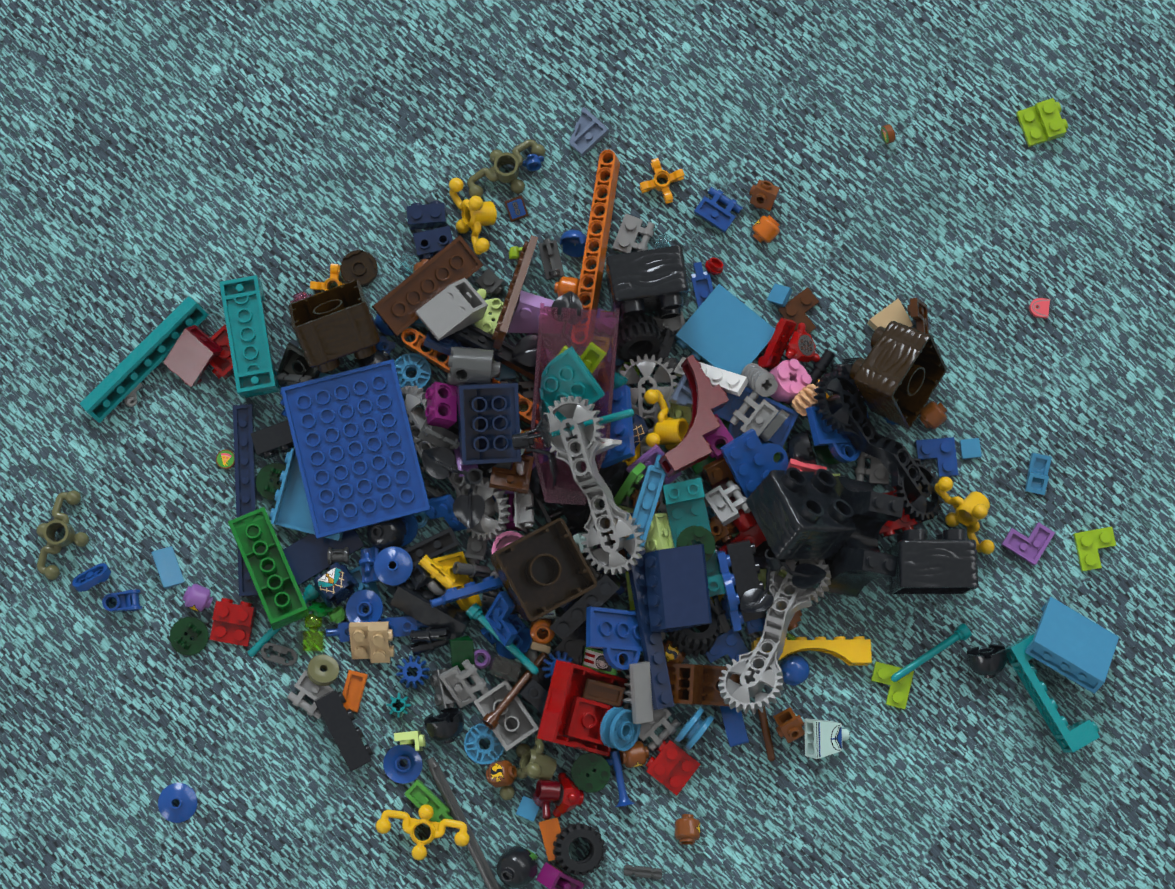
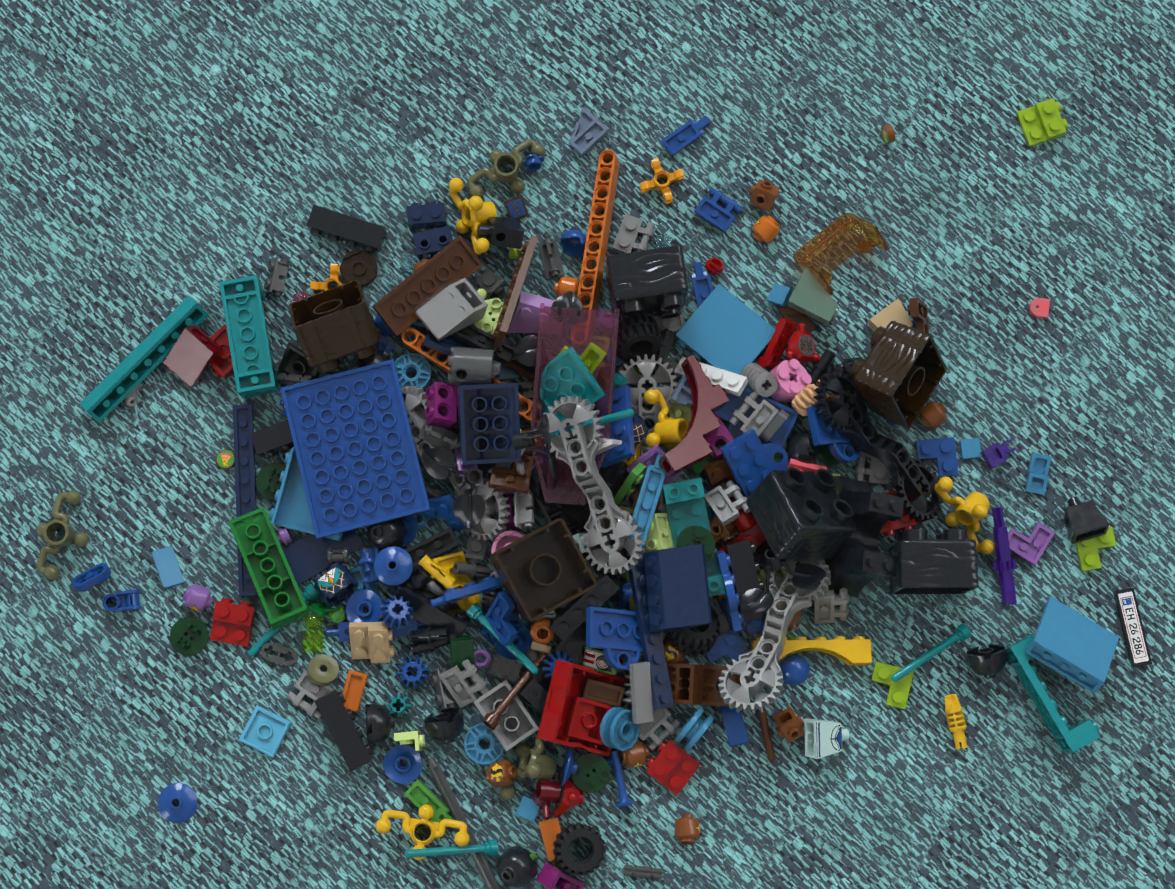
(265, 731): none -> medium azure tile
(276, 269): none -> dark grey hinge
(283, 536): none -> medium lavender plate
(346, 228): none -> black brick
(378, 723): none -> black cylinder
(399, 606): none -> blue gear
(489, 847): none -> teal piece
(502, 232): none -> black torso
(569, 766): none -> blue dish
(627, 592): none -> blue piece
(684, 136): none -> blue hinge
(812, 299): none -> sand green slope
(824, 610): none -> light grey plate
(836, 244): none -> clear orange windscreen
(955, 720): none -> yellow hinge
(995, 454): none -> dark purple plate
(1004, 563): none -> dark purple piece
(1084, 520): none -> black torso
(1132, 627): none -> tile

